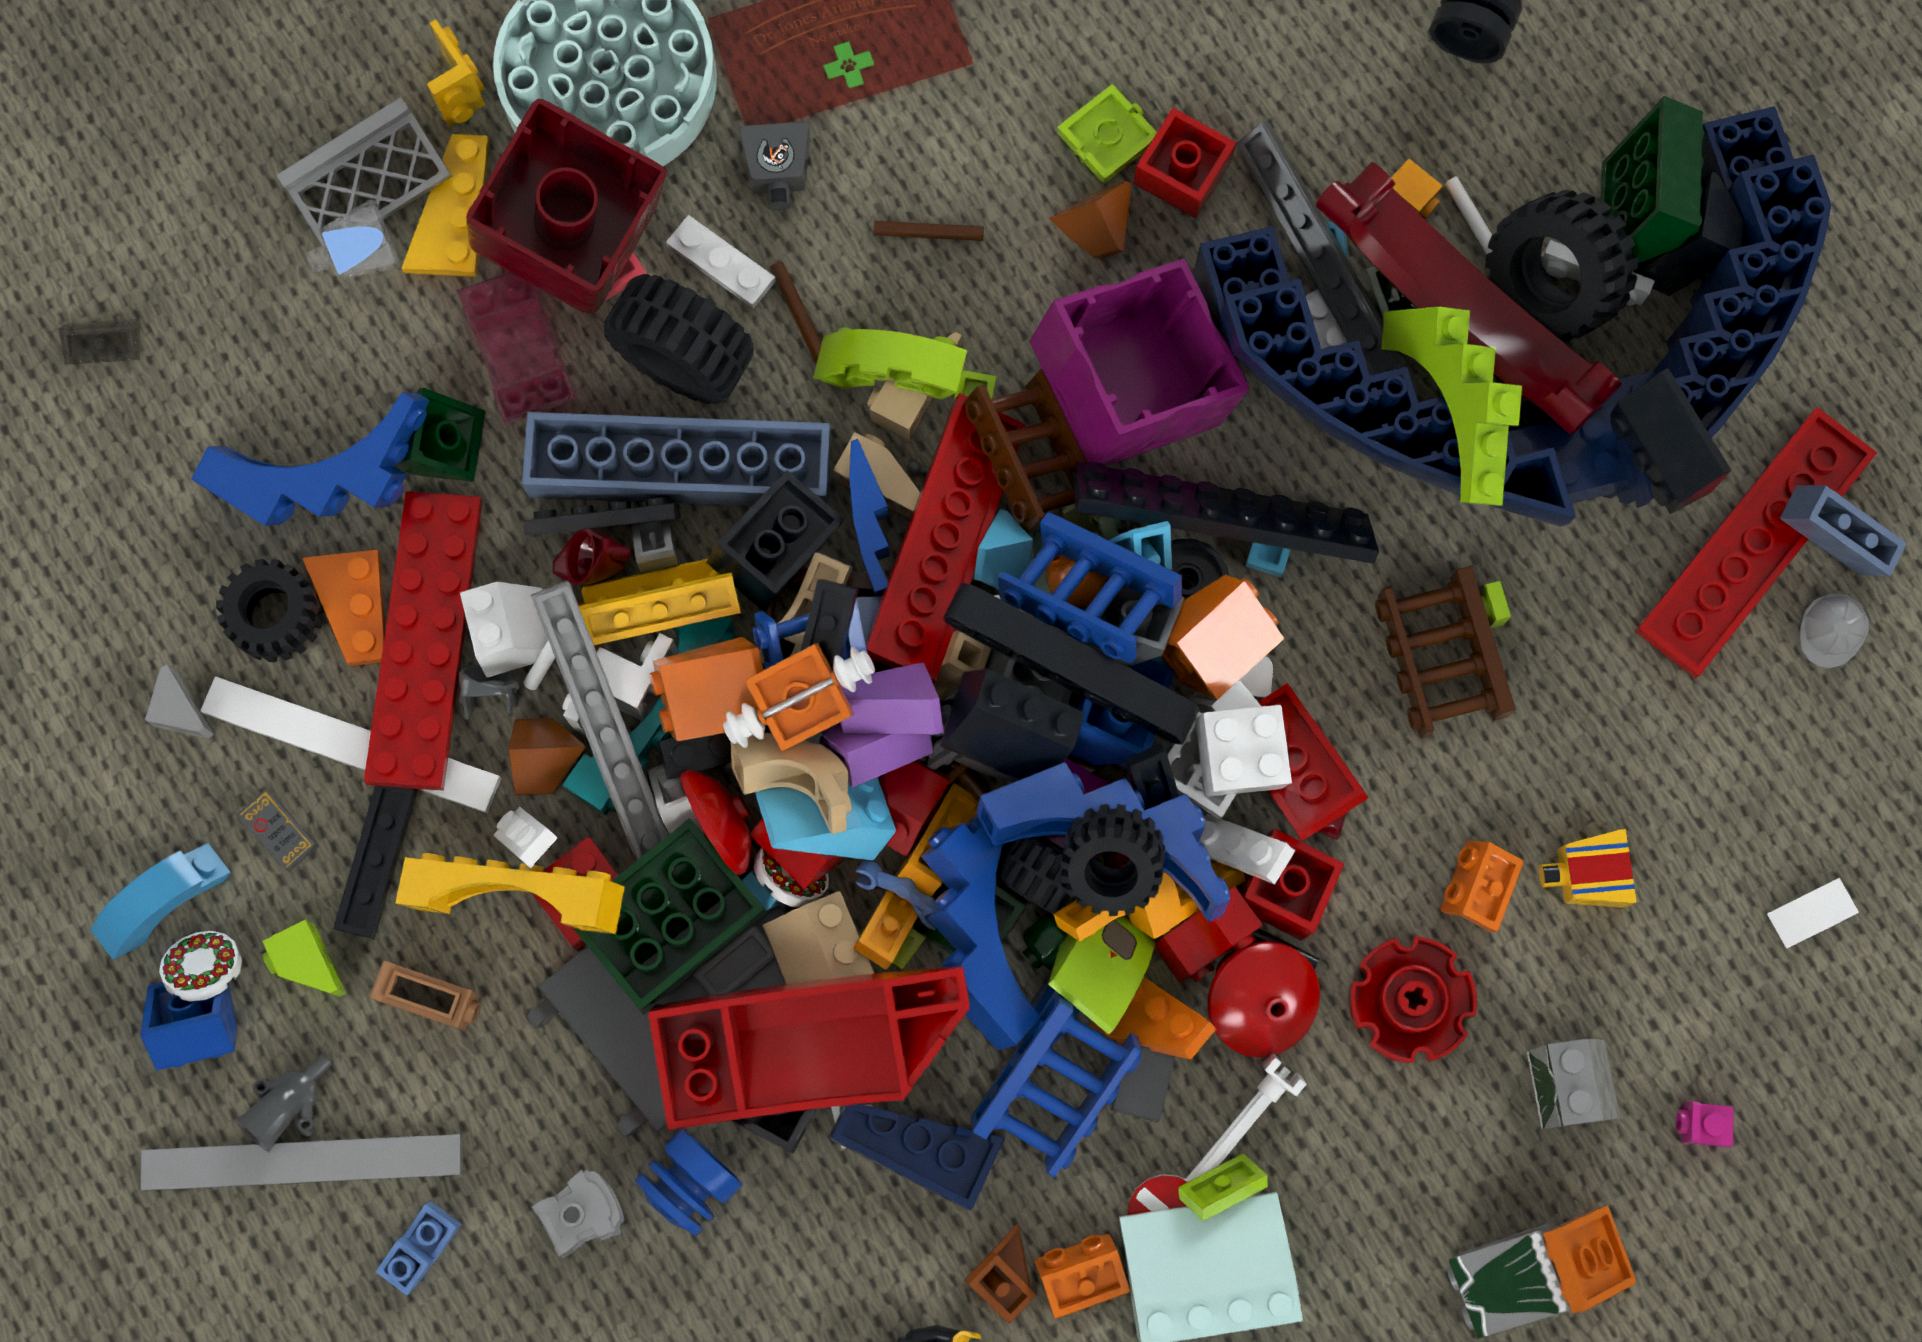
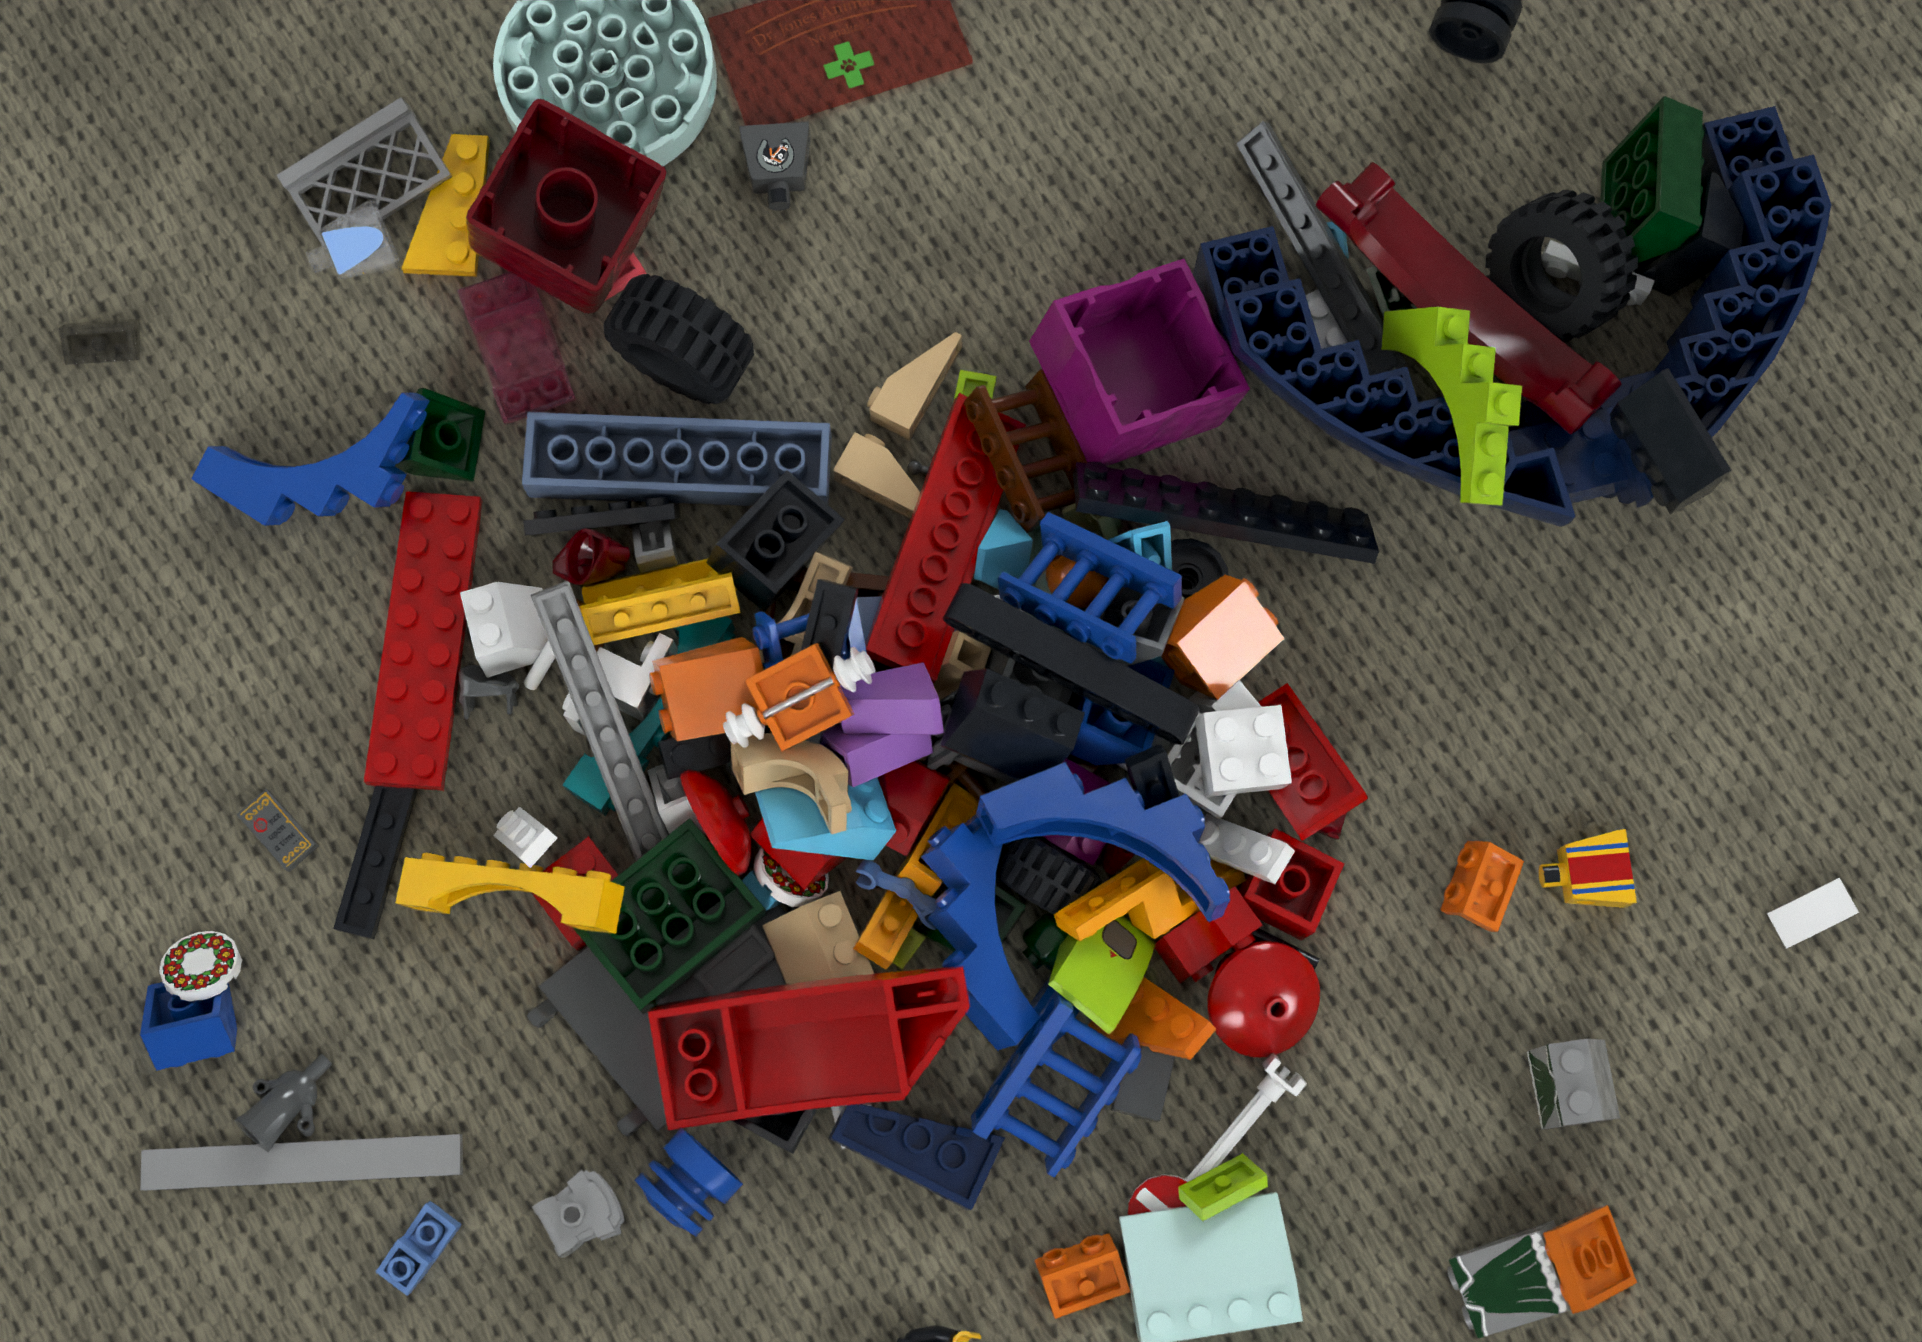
(153, 895): dark azure arch -> none
(174, 707): light grey slope -> none
(251, 587): black tyre -> none
(302, 958): lime slope -> none
(331, 738): white tile -> none
(353, 601): orange wing -> none
(459, 89): yellow bracket -> none
(463, 1010): medium nougat window -> none
(541, 755): dark orange slope -> none
(720, 261): white plate -> none
(797, 308): reddish brown bar -> none
(868, 509): blue slope -> none
(912, 361): lime brick -> none
(928, 230): reddish brown bar -> none
(1004, 1277): dark orange slope -> none
(1098, 221): dark orange slope -> none
(1107, 133): lime plate -> none
(1113, 887): black tyre -> none
(1184, 162): red brick -> none
(1259, 679): white tile -> none
(1267, 559): medium azure plate -> none
(1417, 188): light orange brick -> none
(1427, 1028): red piece -> none
(1469, 212): white bar -> none
(1472, 626): reddish brown fence -> none
(1495, 604): lime plate -> none
(1705, 1124): dark pink bracket -> none
(1750, 546): red plate -> none
(1833, 630): light grey piece -> none
(1843, 530): sand blue brick -> none

